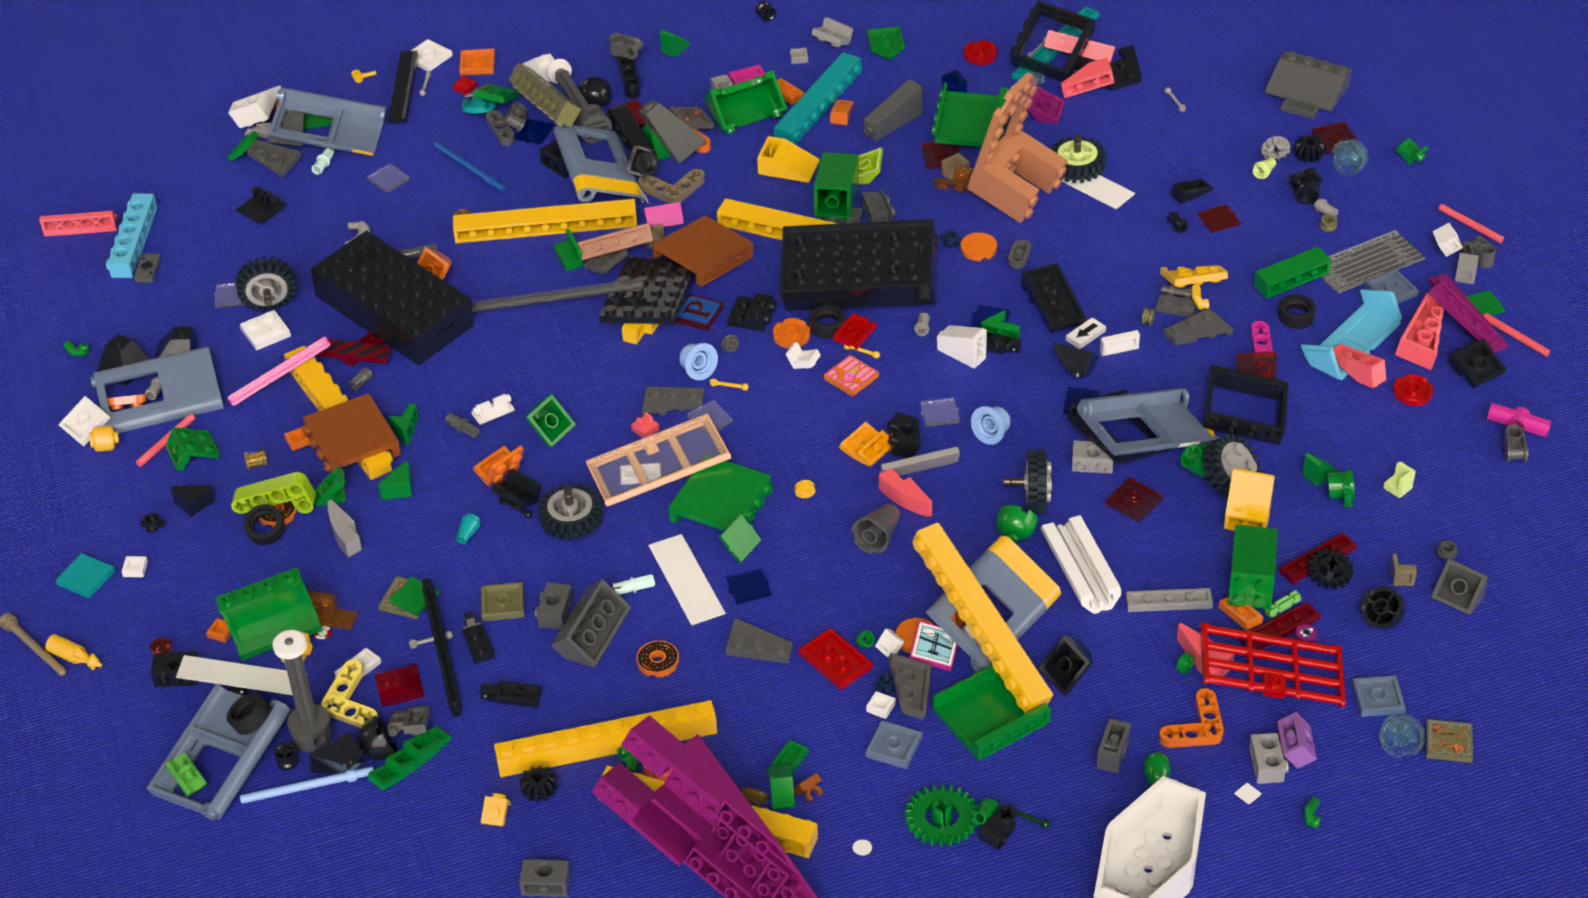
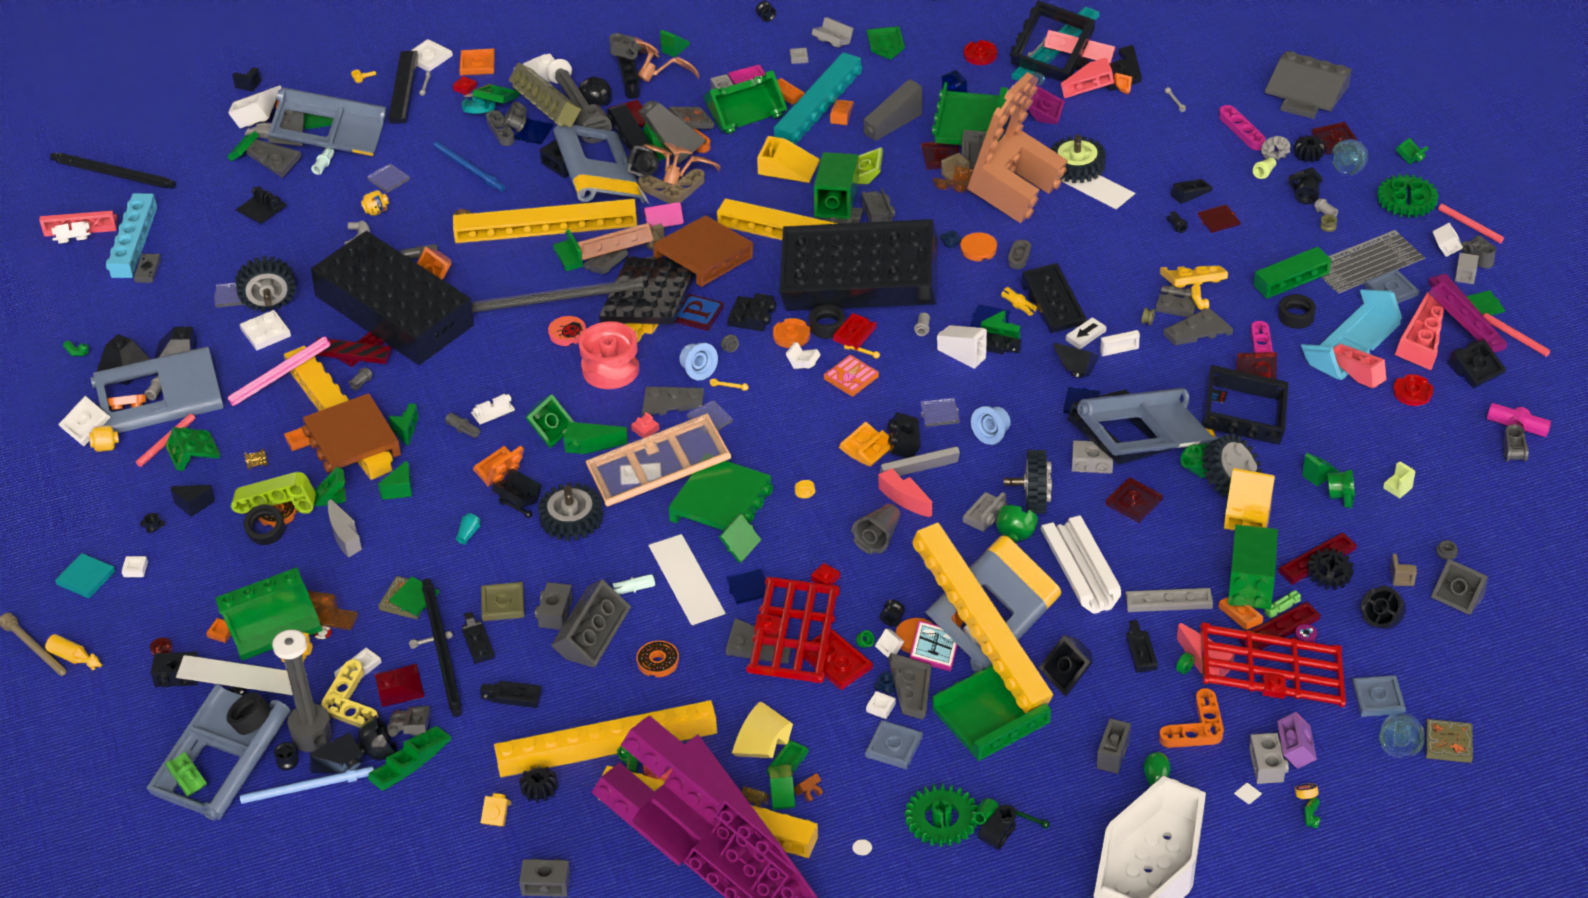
(79, 232): none -> white hinge
(113, 170): none -> black piece
(249, 81): none -> black panel
(375, 203): none -> yellow head
(566, 330): none -> tile
(589, 438): none -> green slope
(609, 355): none -> coral piece
(648, 68): none -> nougat plant
(673, 172): none -> nougat plant
(761, 733): none -> light yellow slope
(771, 625): none -> red door
(825, 575): none -> red plate
(892, 613): none -> black wheel
(971, 145): none -> dark grey hinge
(984, 511): none -> light grey bracket
(1019, 301): none -> yellow pin
(1123, 82): none -> orange tile
(1140, 648): none -> black hinge
(1219, 395): none -> black sticker
(1229, 114): none -> dark pink beam
(1306, 791): none -> yellow tile
(1421, 195): none -> green gear

